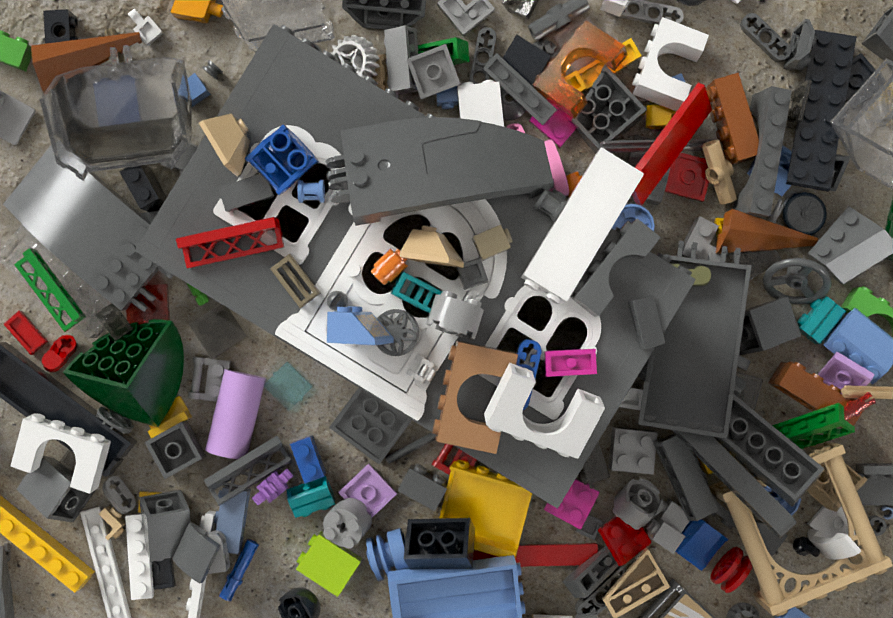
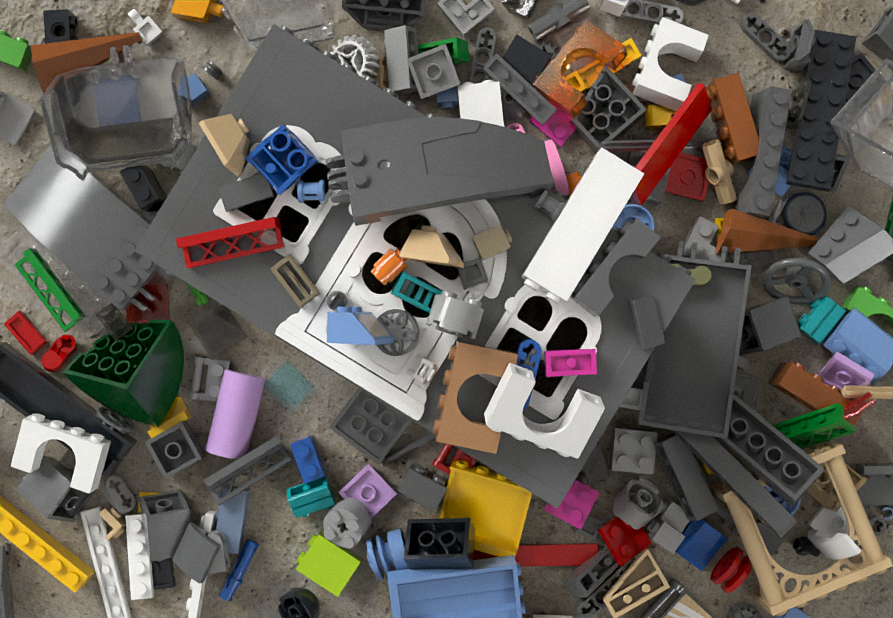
(272, 487): medium lavender gear -> none

